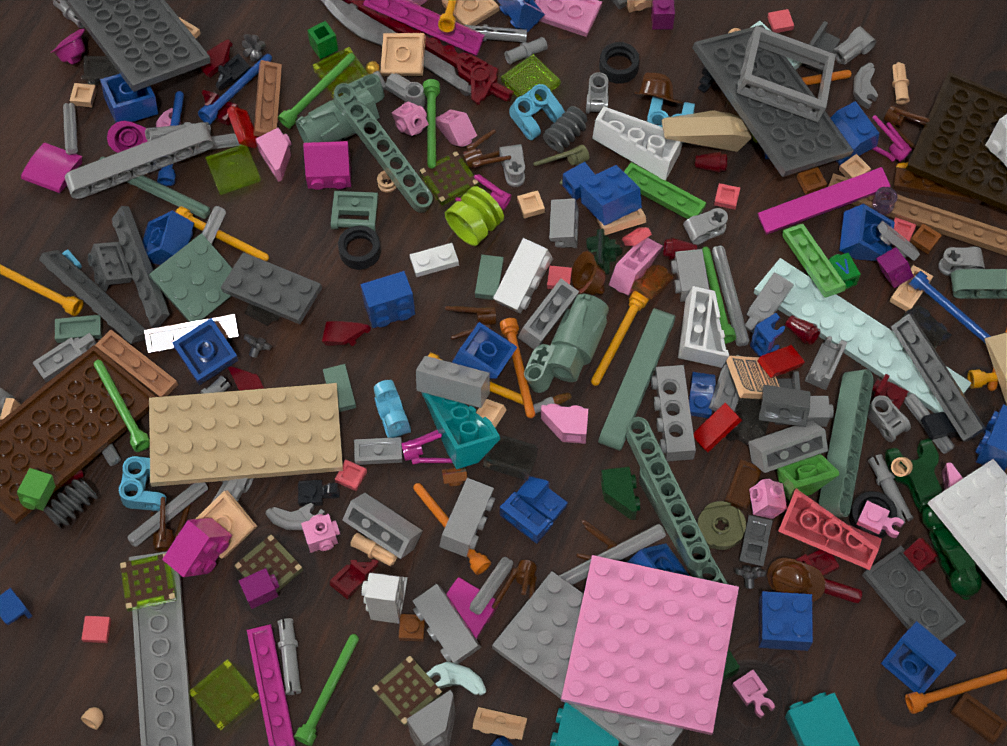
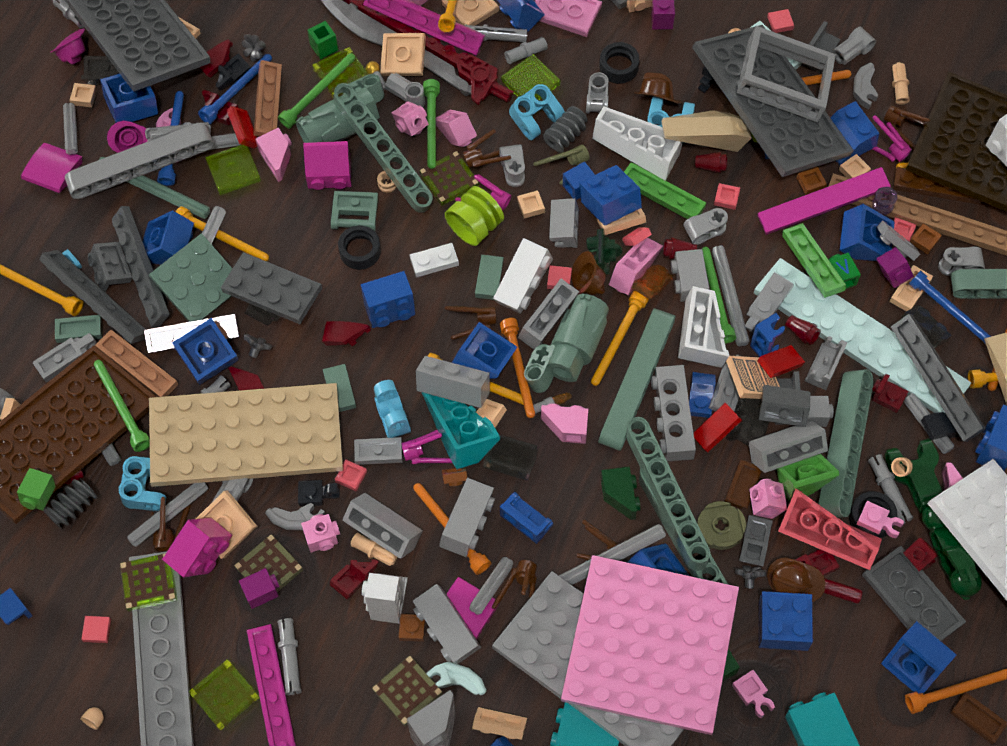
(307, 732): bright green piece -> none
(541, 498): blue slope -> none
(889, 422): light grey piece -> none

